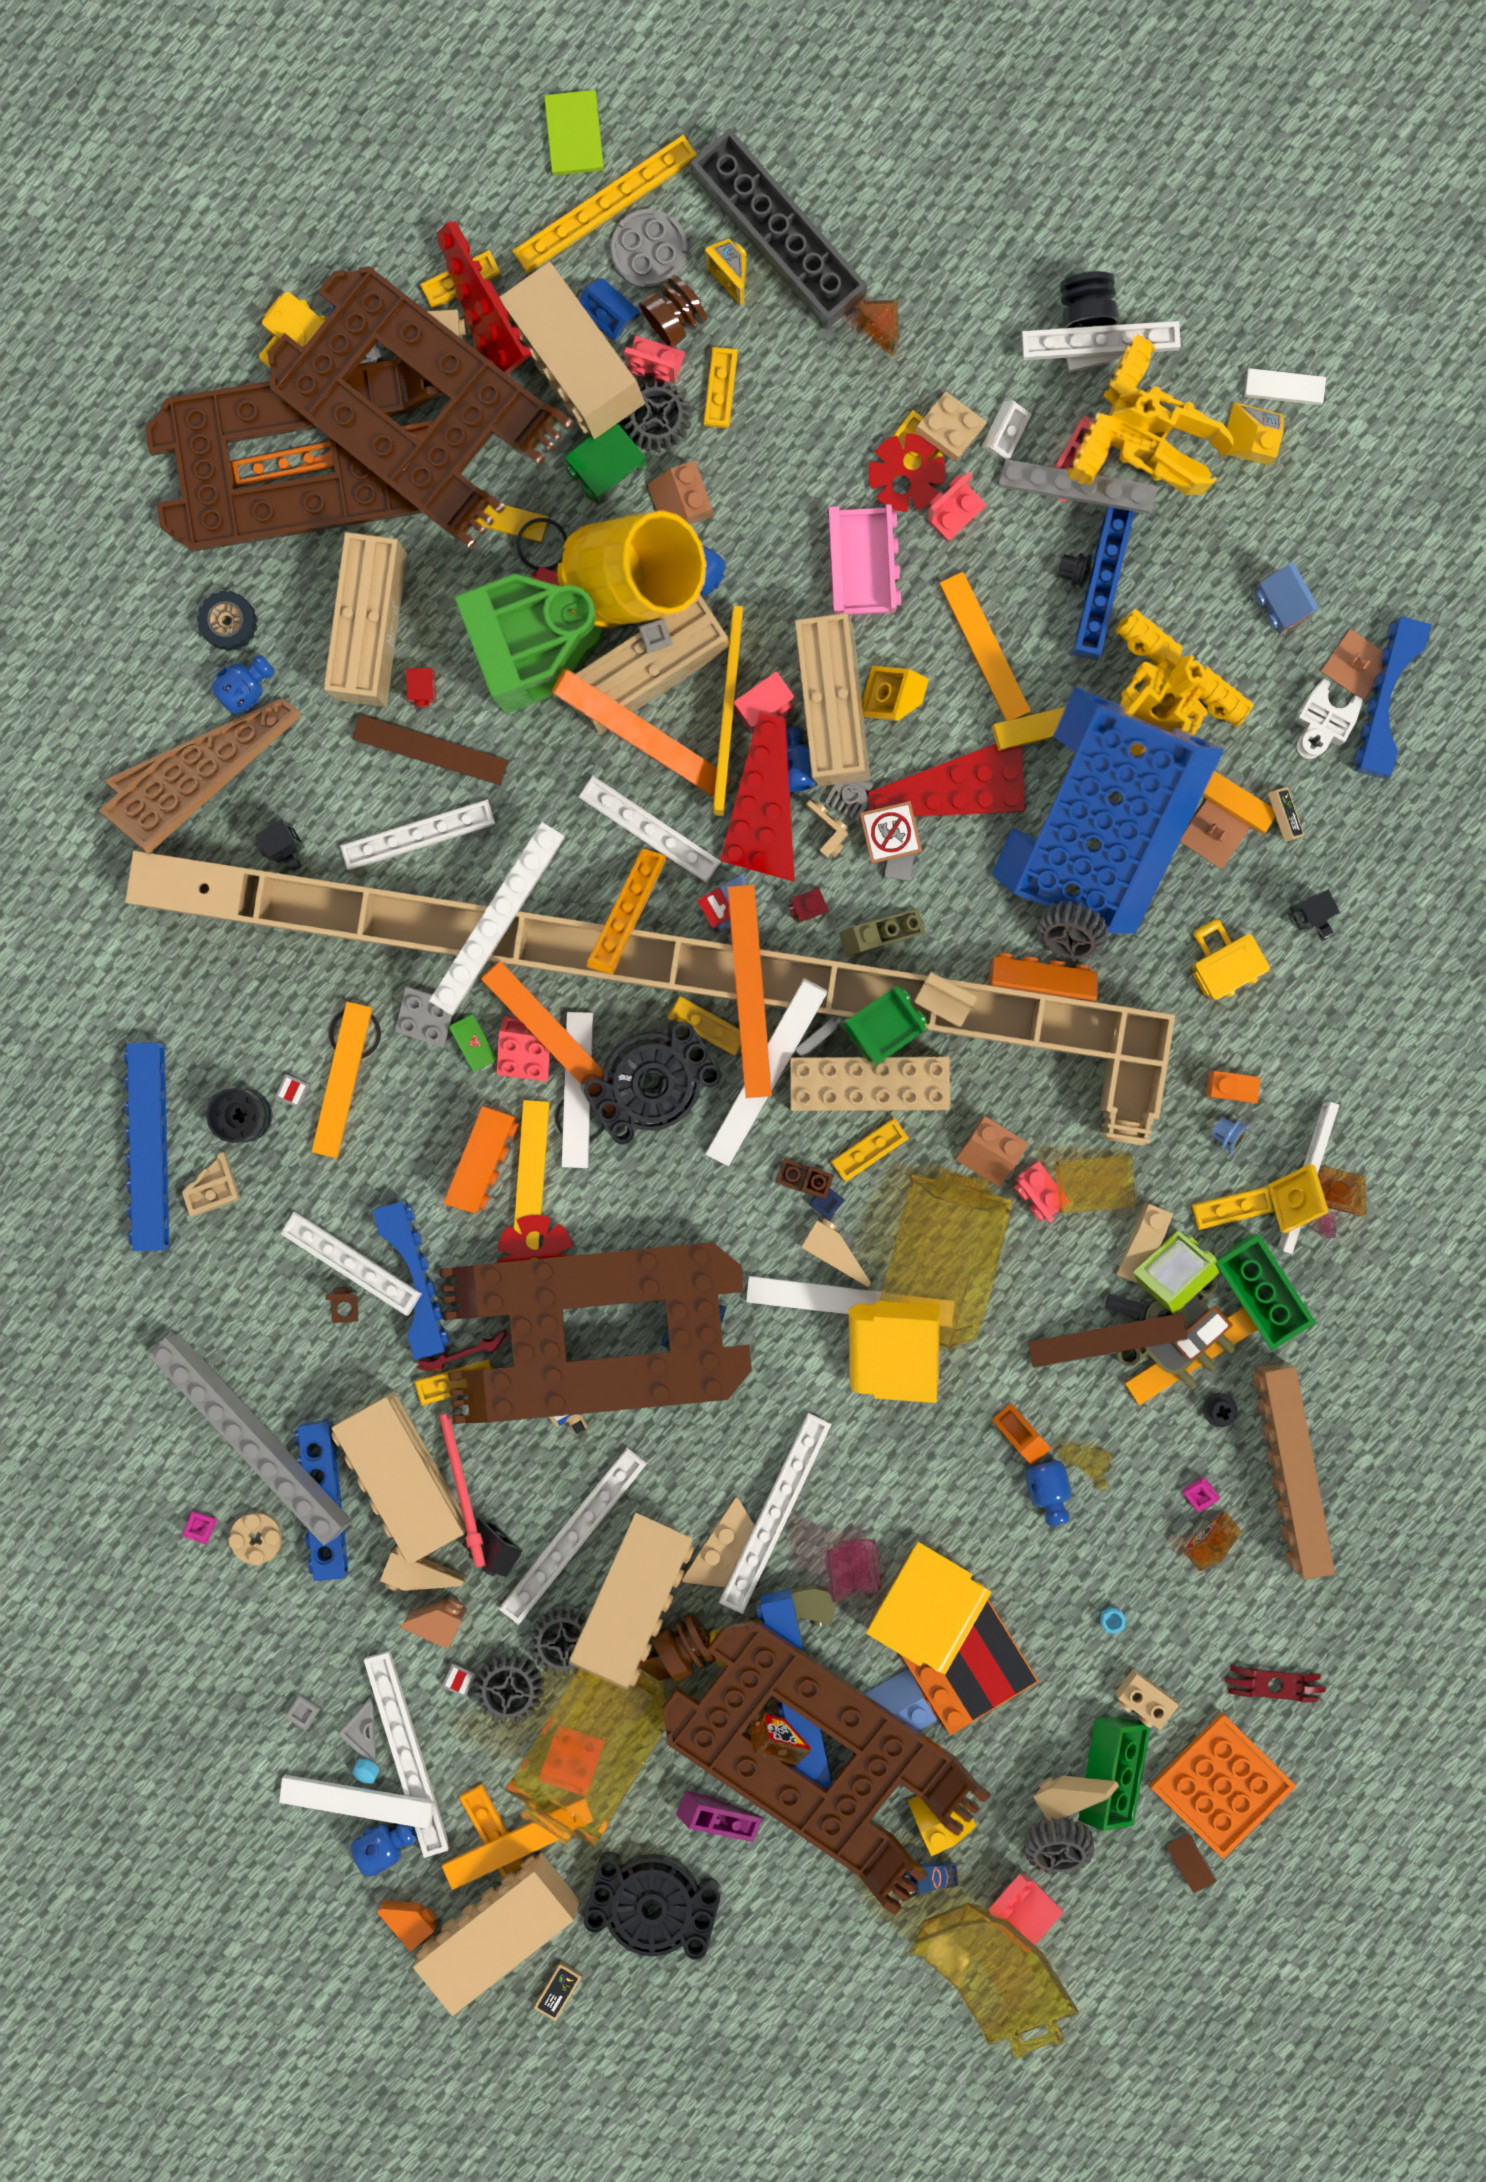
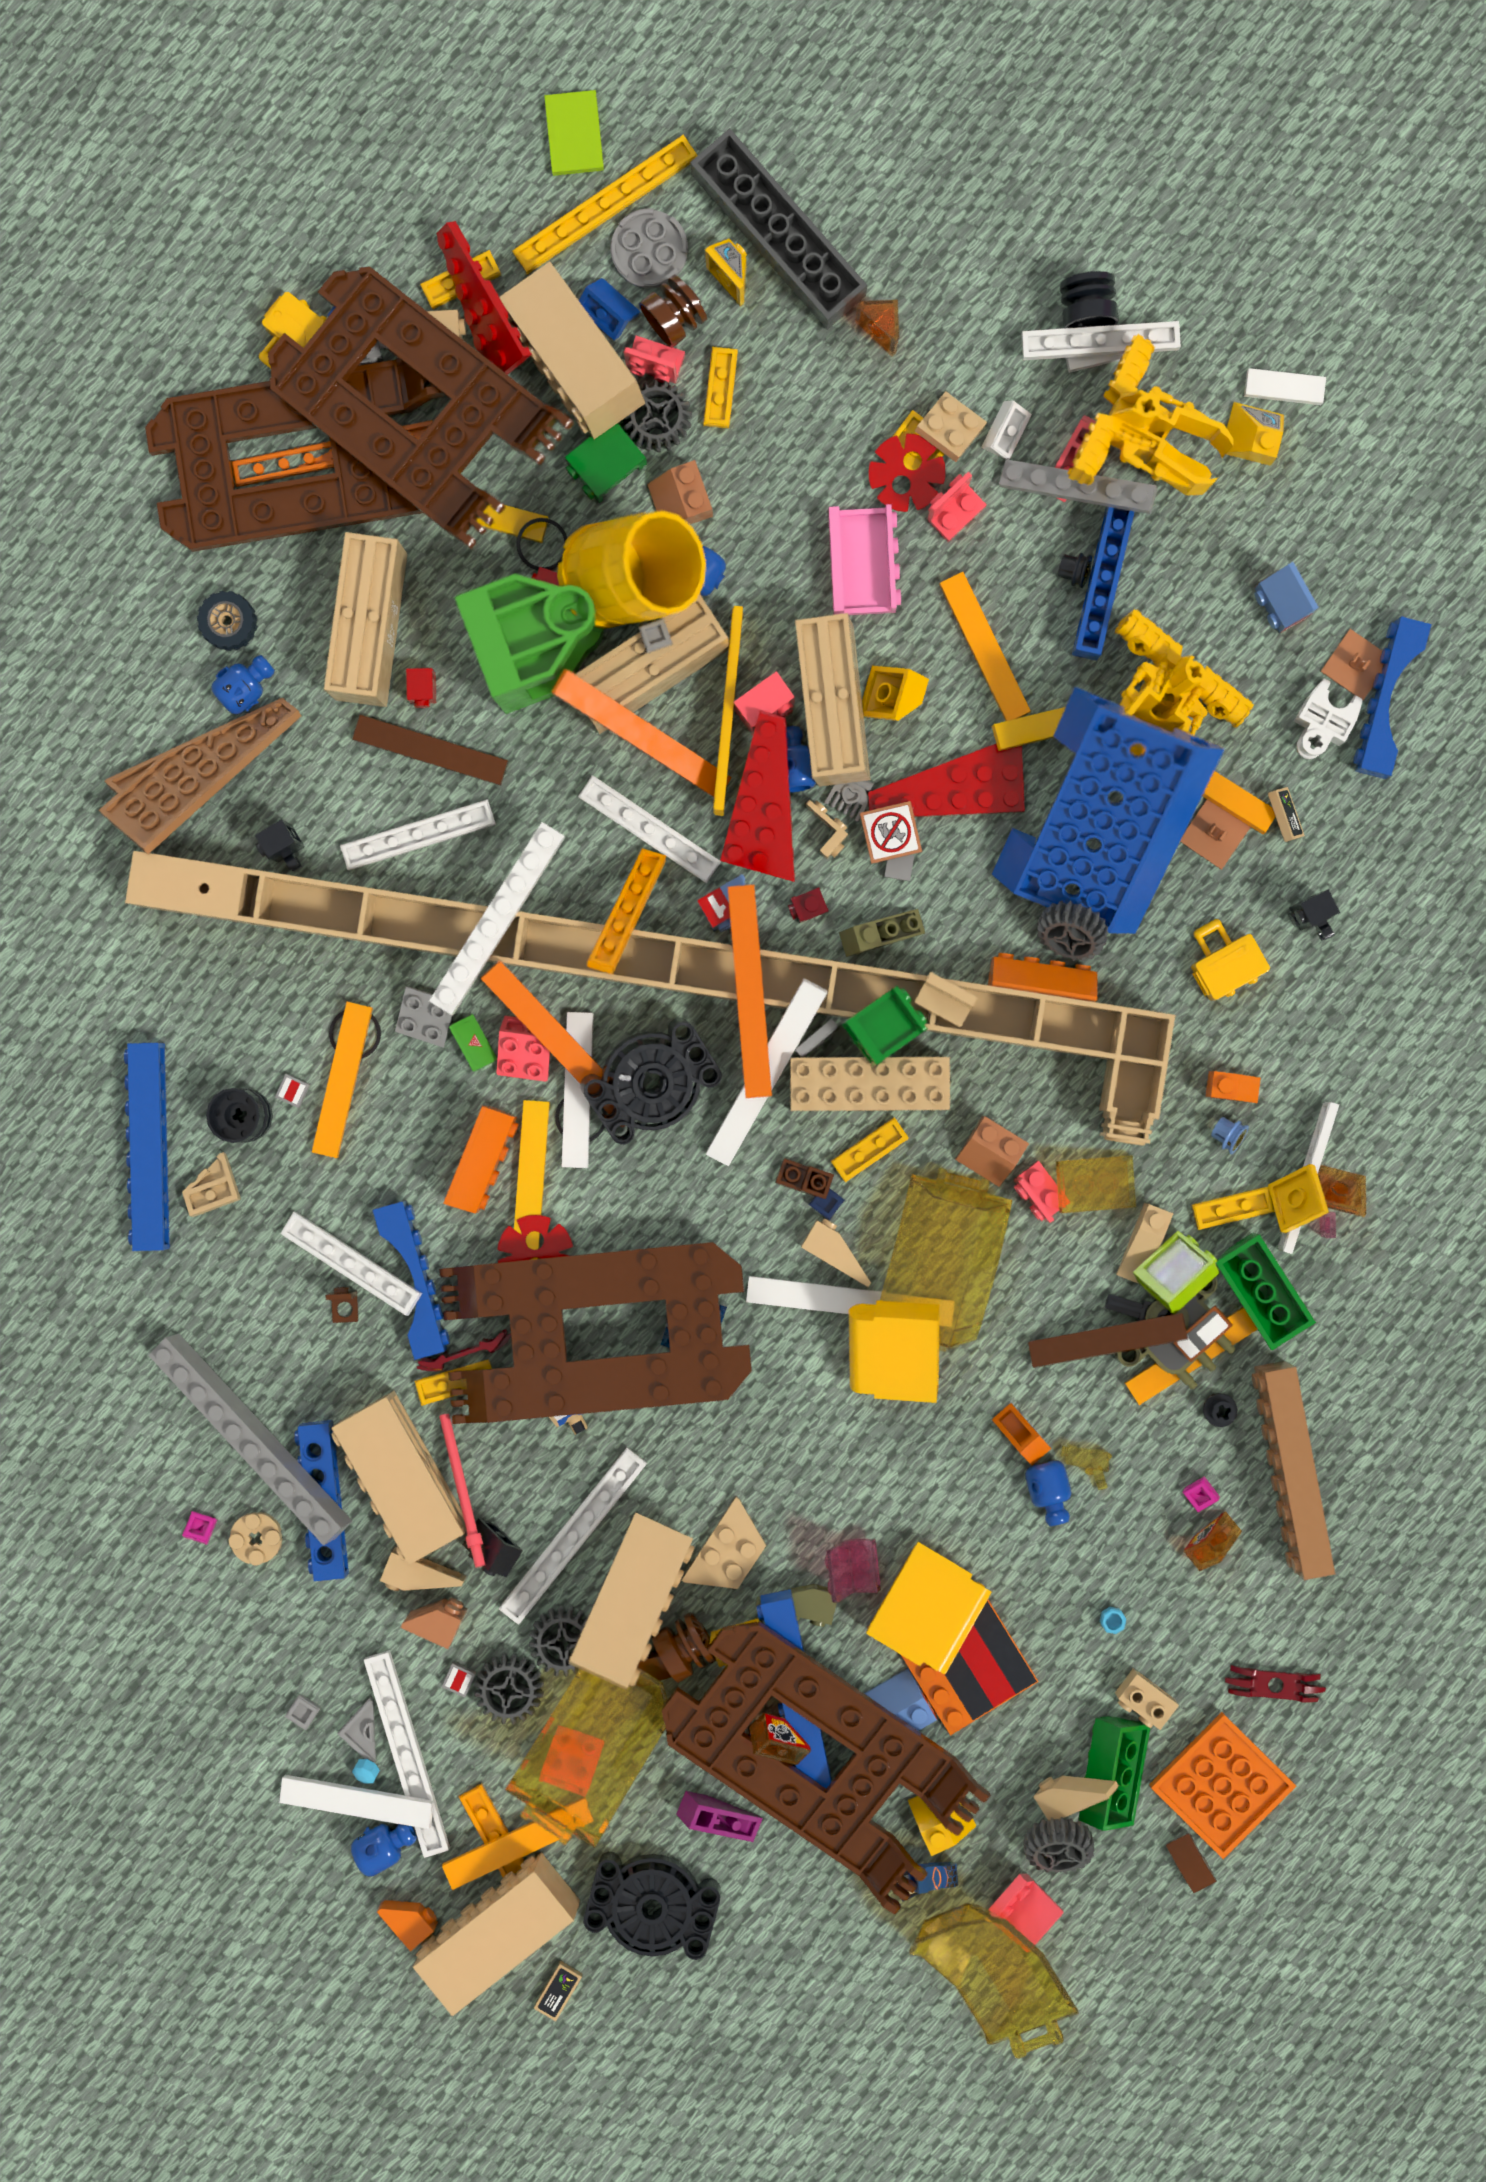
(707, 1025): yellow tile -> none
(775, 1513): white tile -> none

